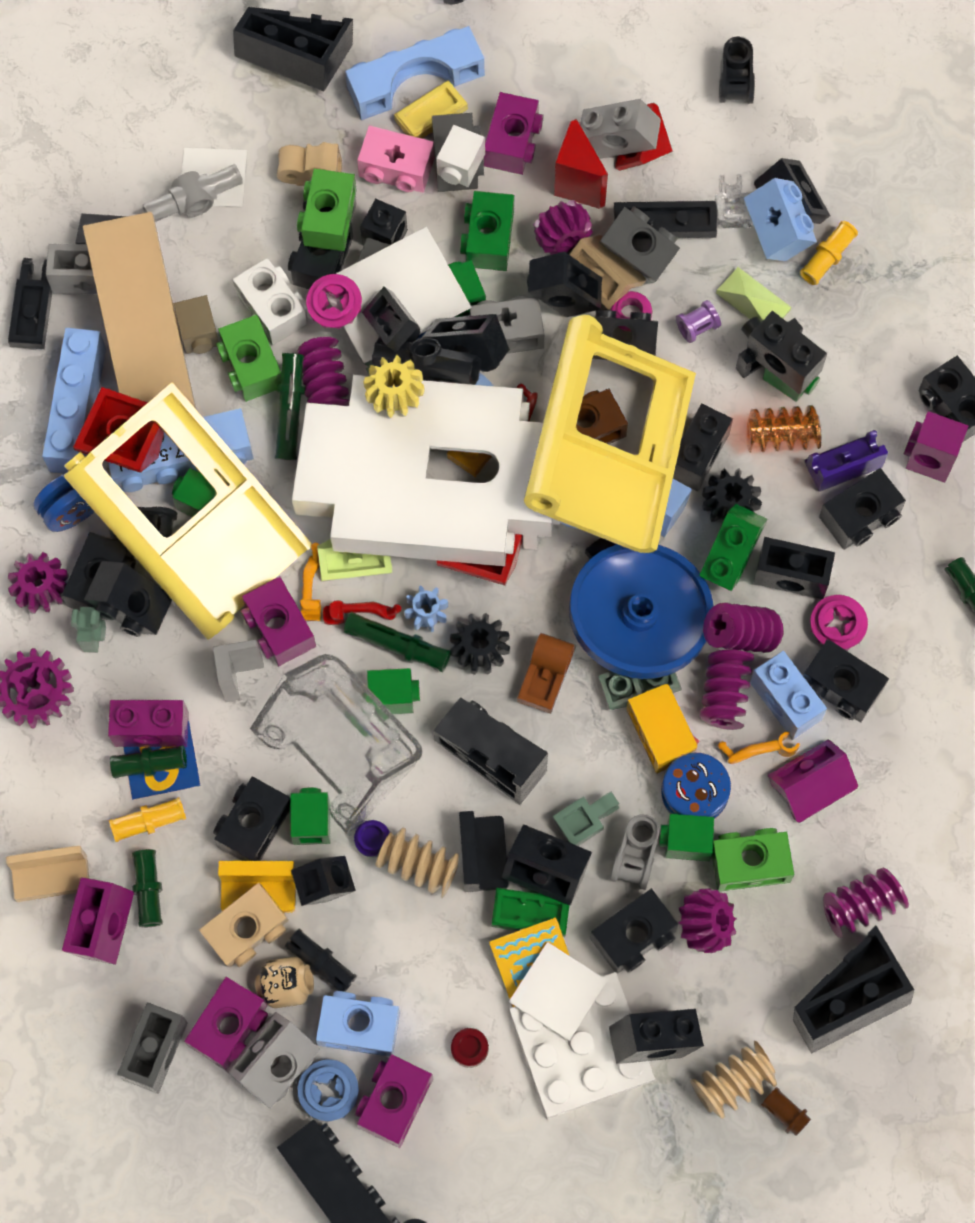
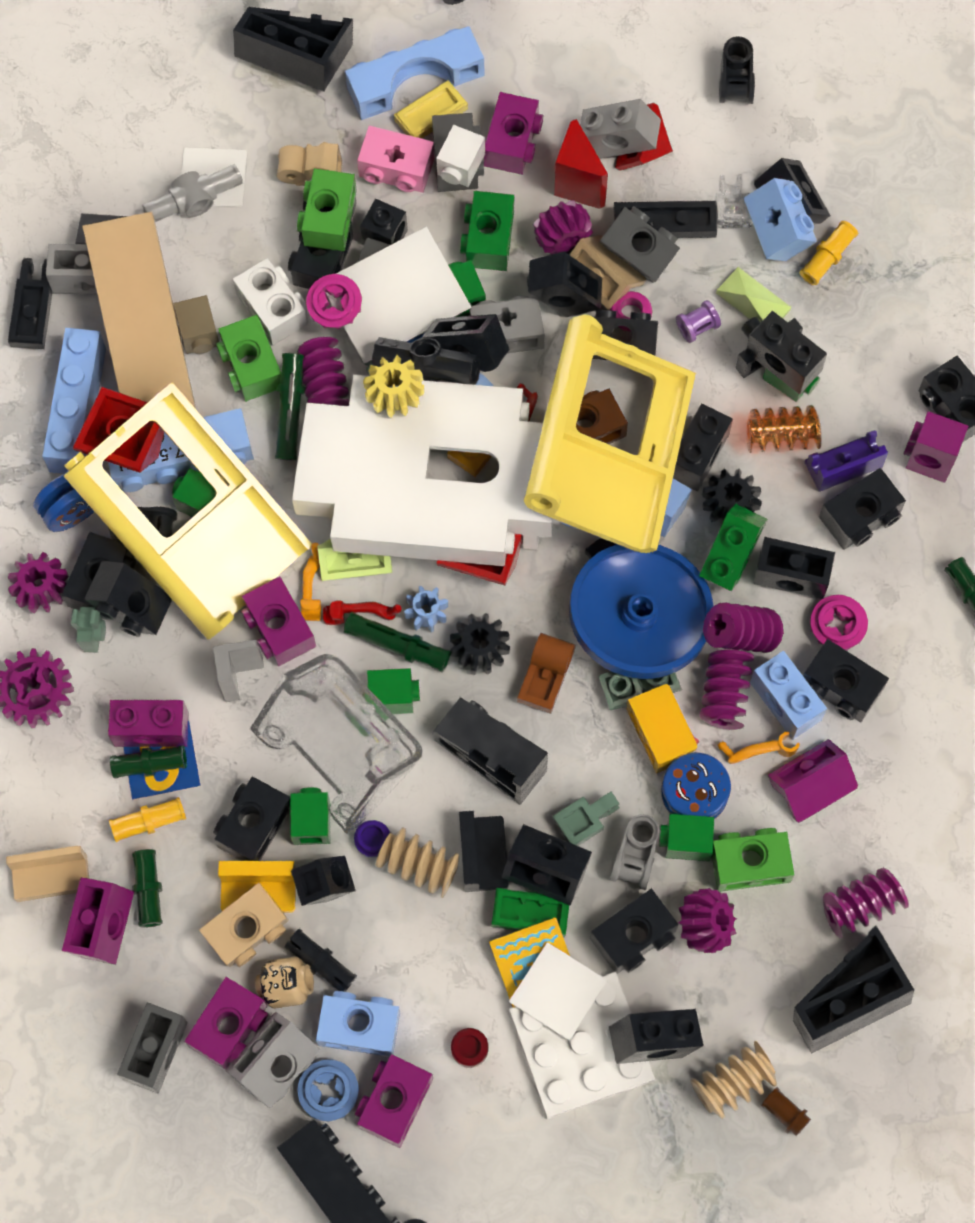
(391, 320): black tile -> none

